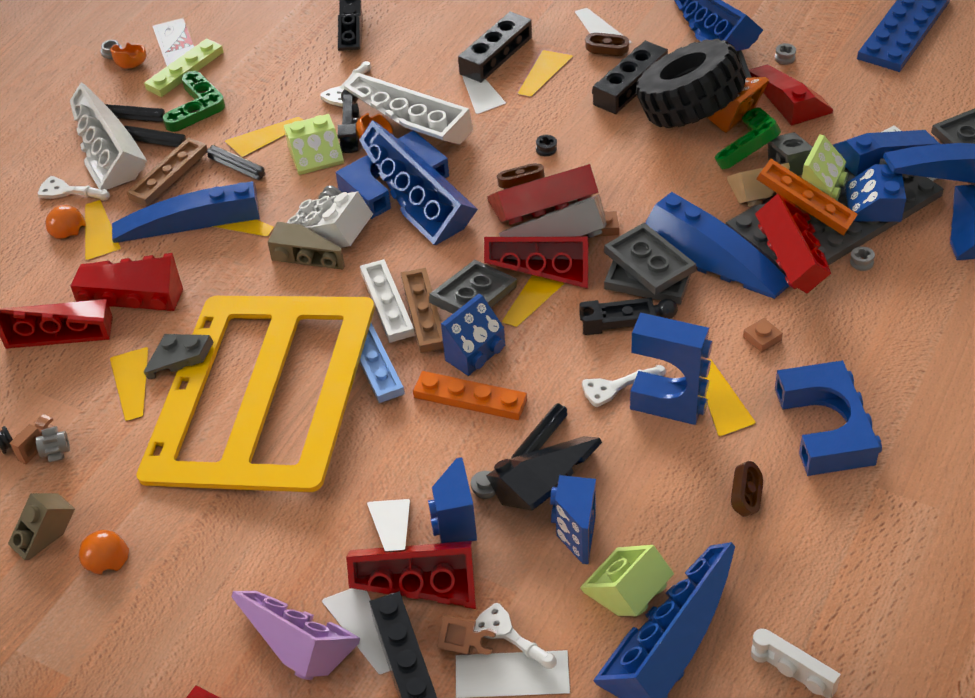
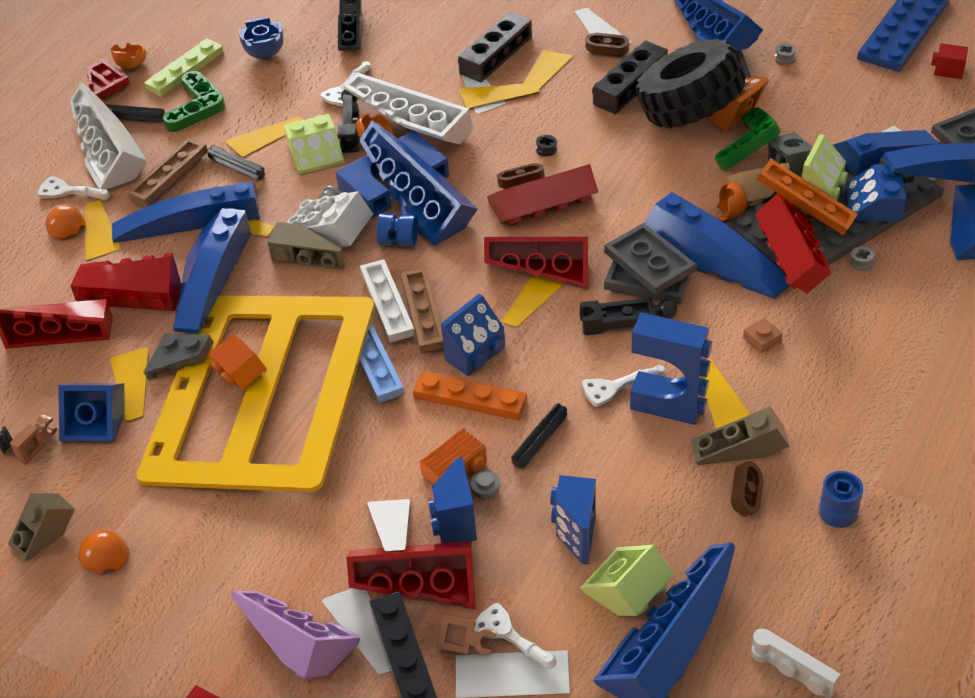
(52, 444): light grey gear -> none
(90, 411): none -> blue slope
(105, 50): light grey plate -> none
(105, 79): none -> red wing
(155, 136): black axle -> none
(173, 39): white sticker -> none
(209, 267): none -> blue wedge
(236, 362): none -> orange brick
(261, 38): none -> blue cylinder
(405, 233): none -> blue wheel
(459, 445): none -> orange brick
(470, 281): dark grey plate -> none
(484, 95): none -> yellow sticker
(529, 478): black wedge -> none
(575, 220): light grey wedge -> none
(612, 226): nougat plate -> none
(732, 201): none -> orange hair
(743, 439): none -> dark tan slope
(791, 97): red wedge -> none
(830, 386): blue arch -> none
(840, 499): none -> blue wheel
(950, 61): none -> red brick

